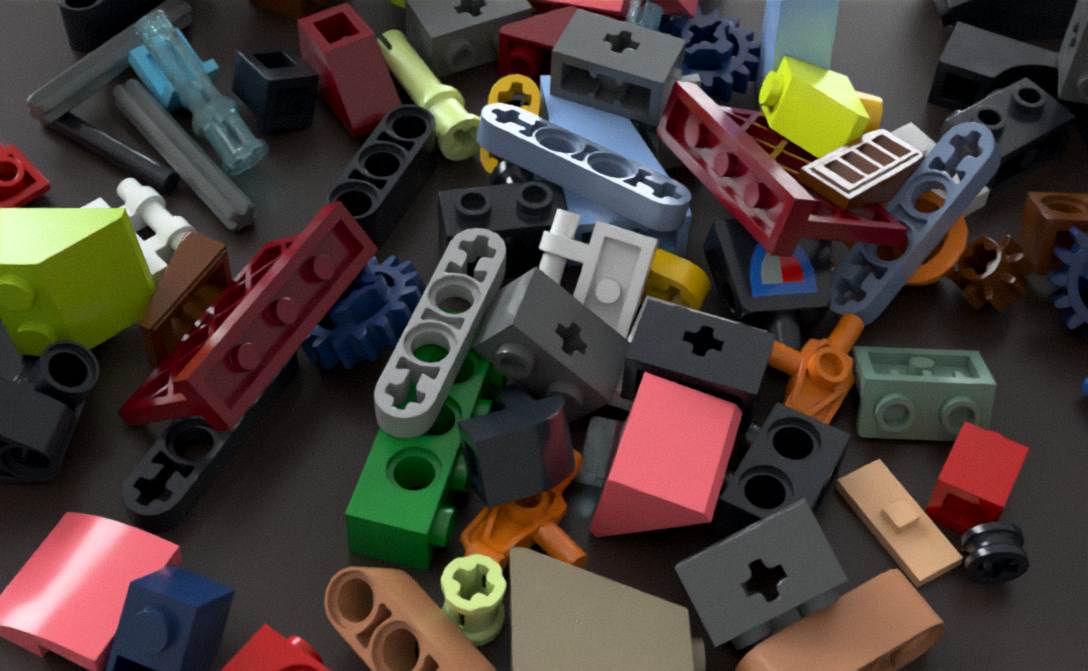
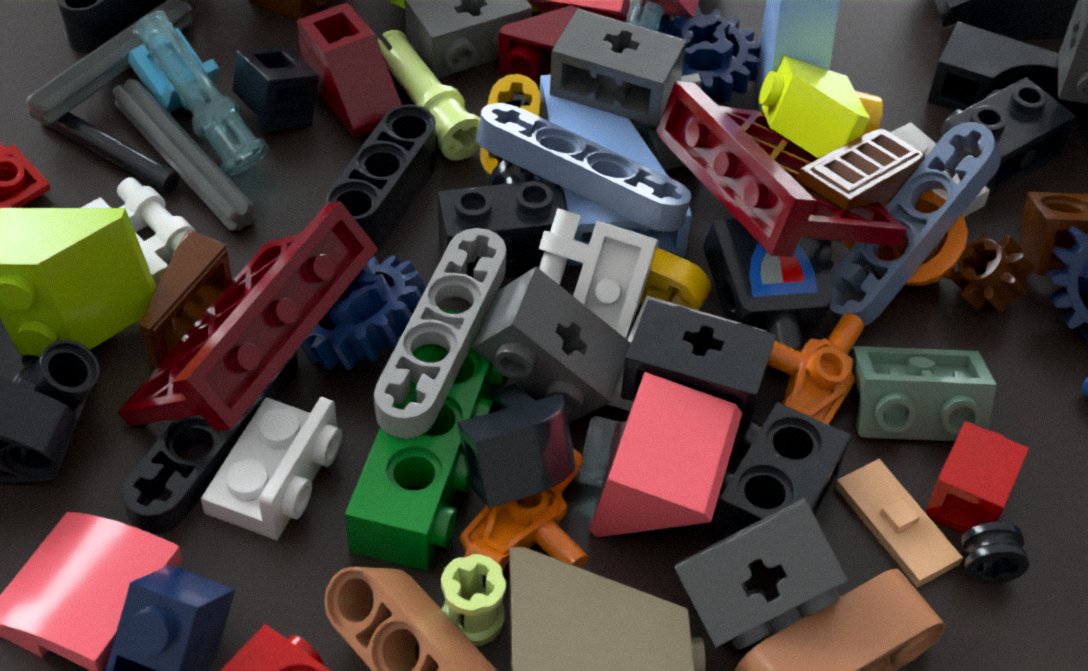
(274, 467): none -> white bracket

